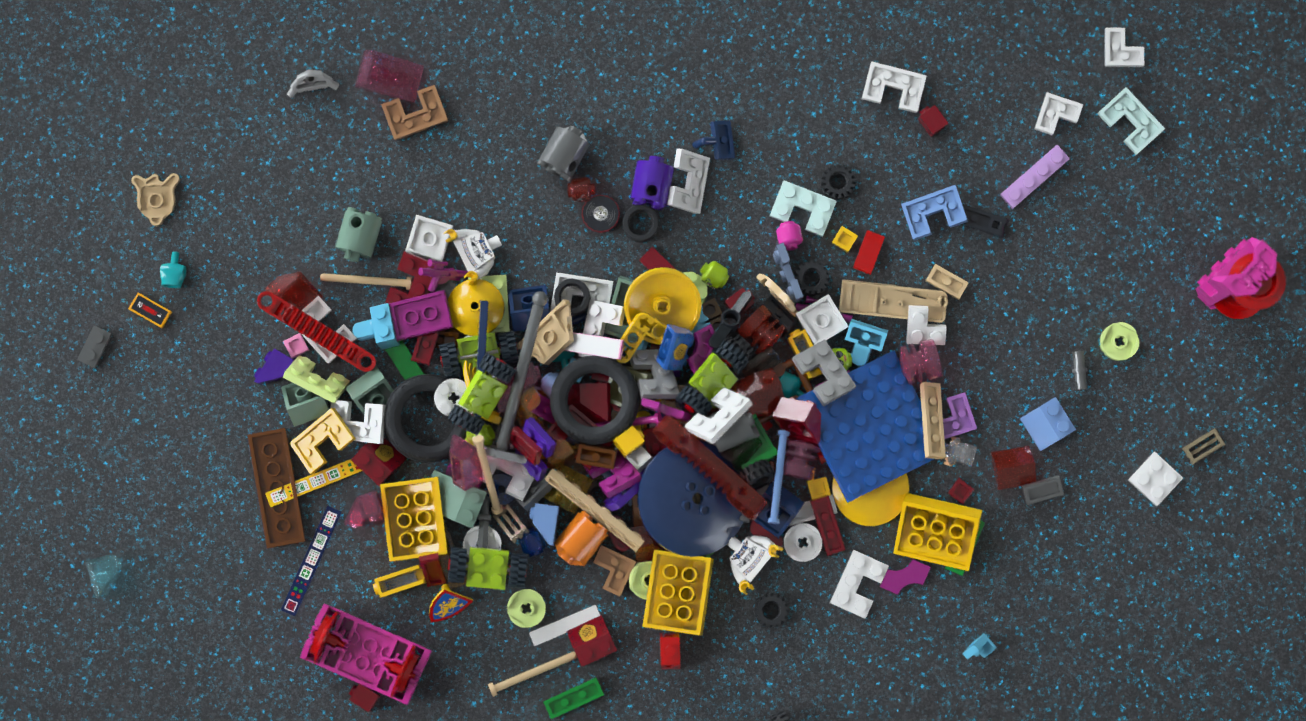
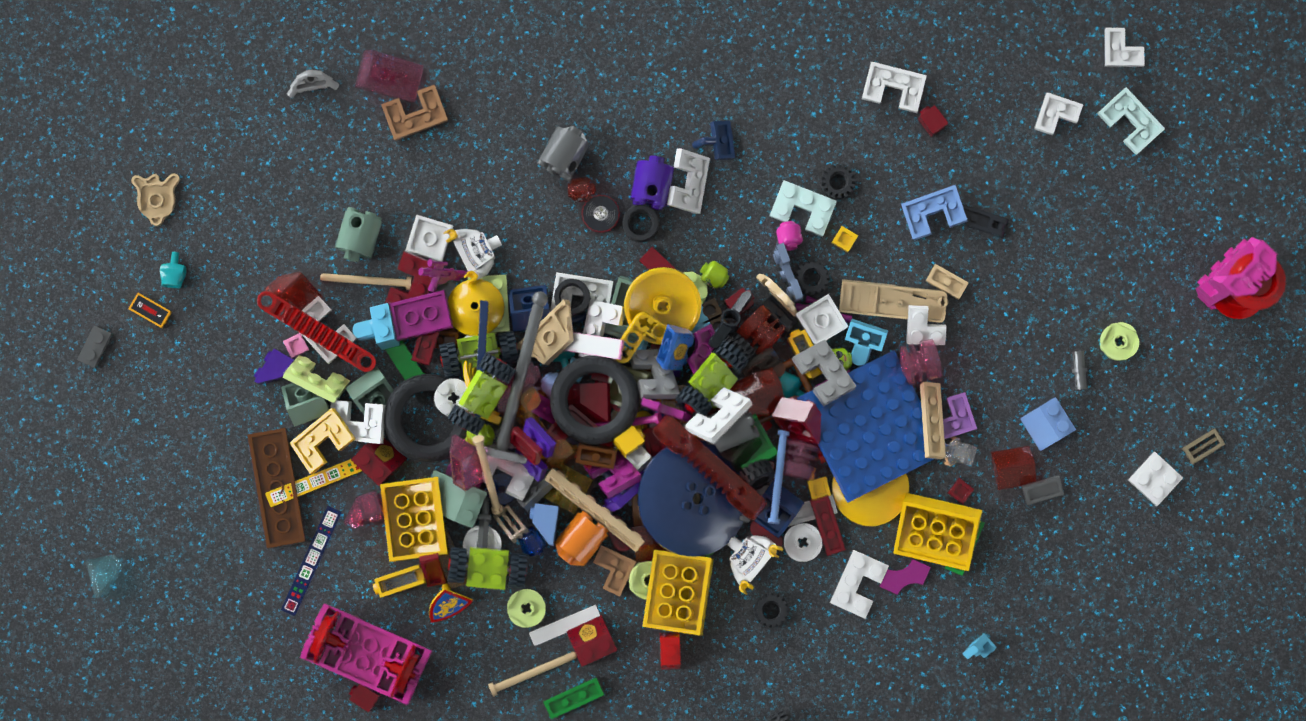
(868, 252): red slope -> none
(1034, 176): lavender plate -> none

